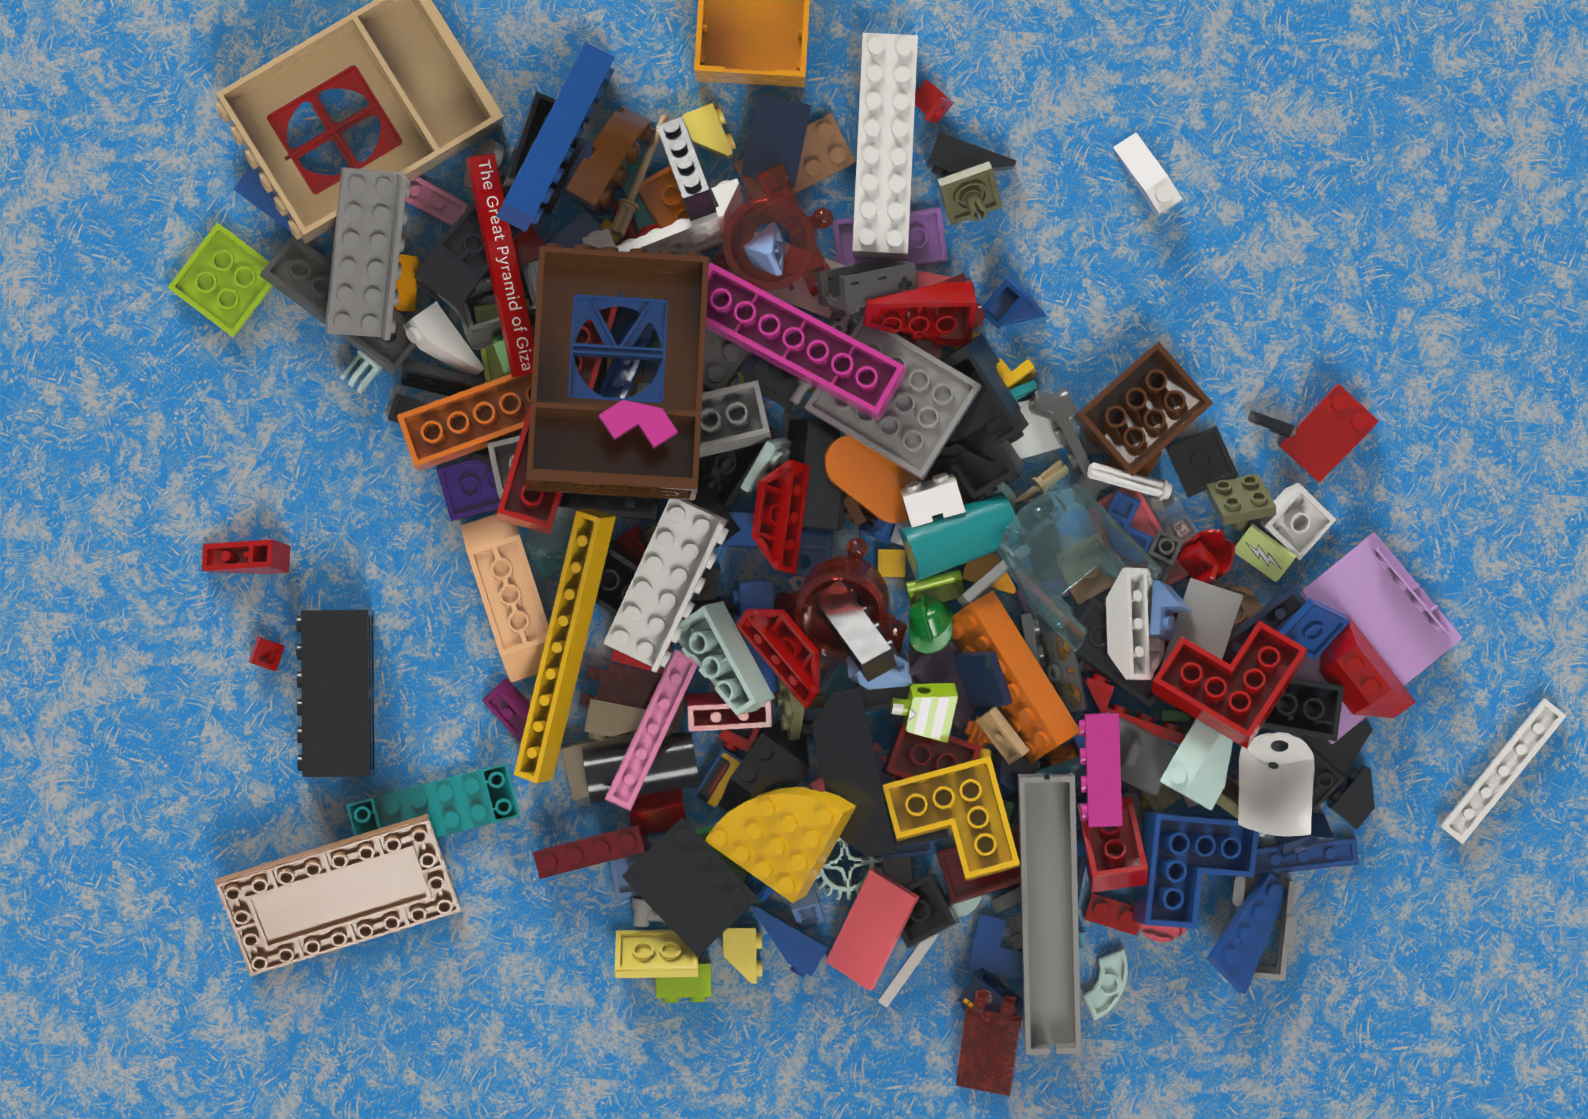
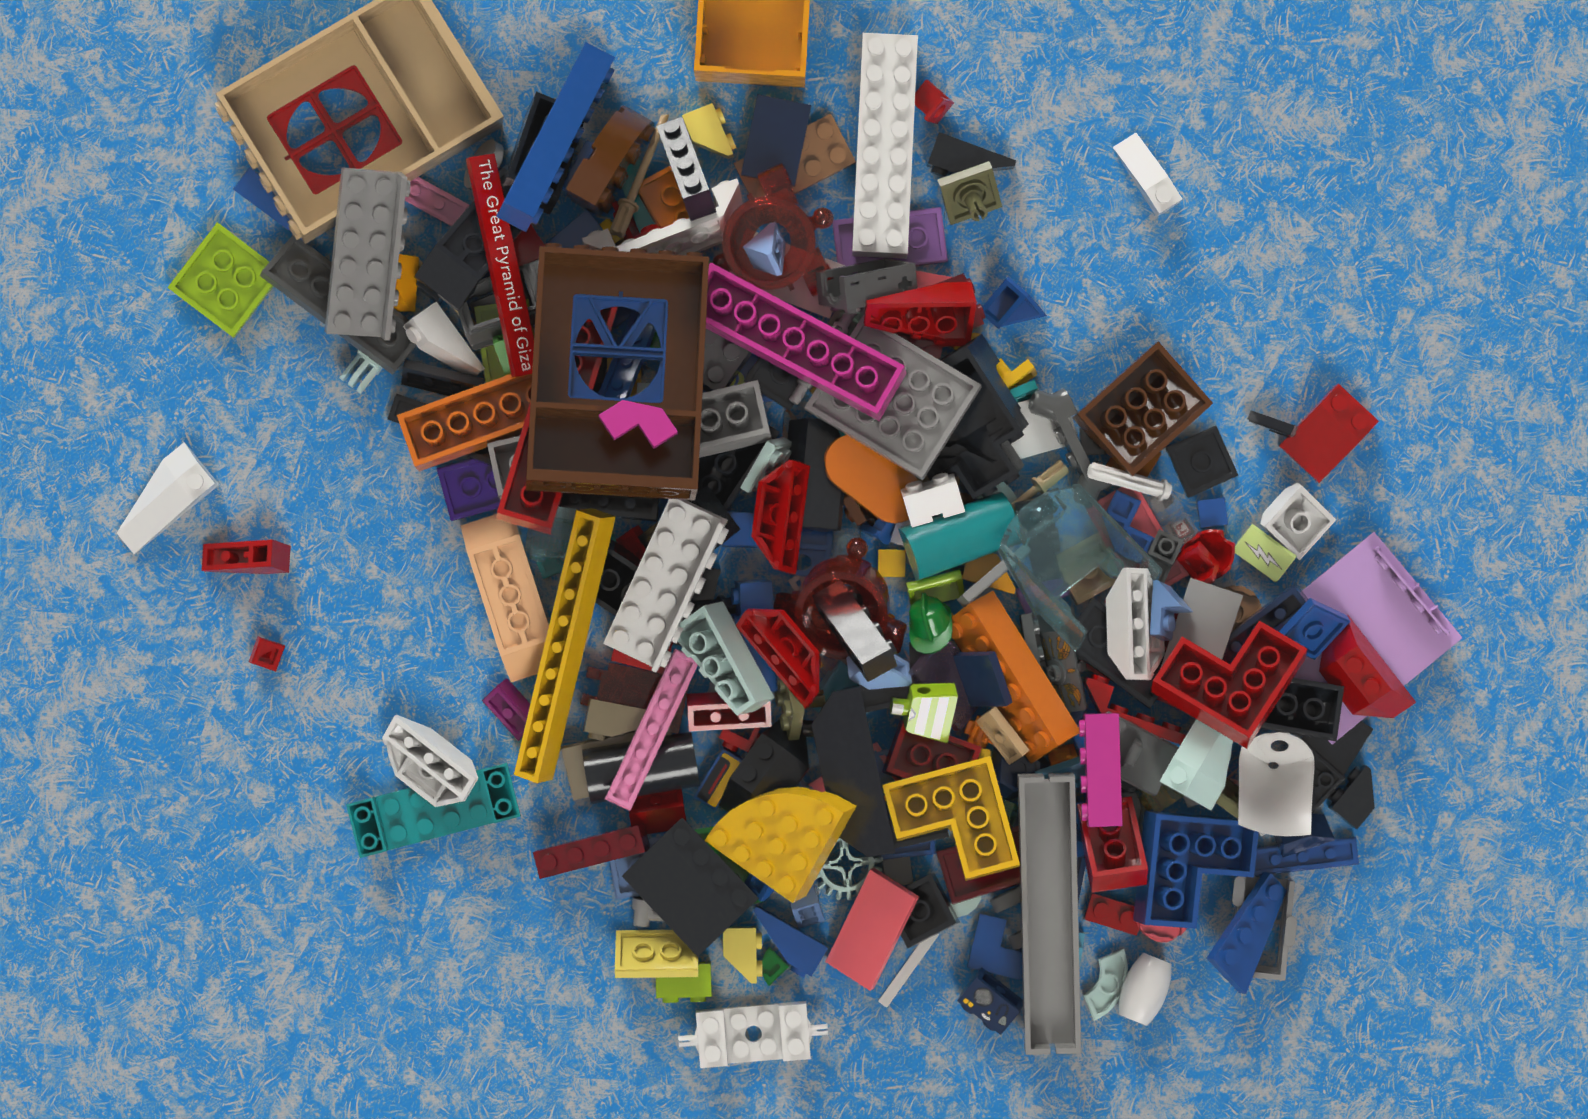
(169, 494): none -> white wedge
(336, 693): black brick -> none
(338, 894): tile -> none
(428, 762): none -> white wedge
(723, 1041): none -> white brick
(772, 966): none -> green tile
(989, 1046): clear red tile -> none
(1145, 989): none -> white piece
(1173, 715): green tile -> none
(1212, 512): none -> blue tile
(1240, 500): olive plate -> none
(1503, 771): white plate -> none

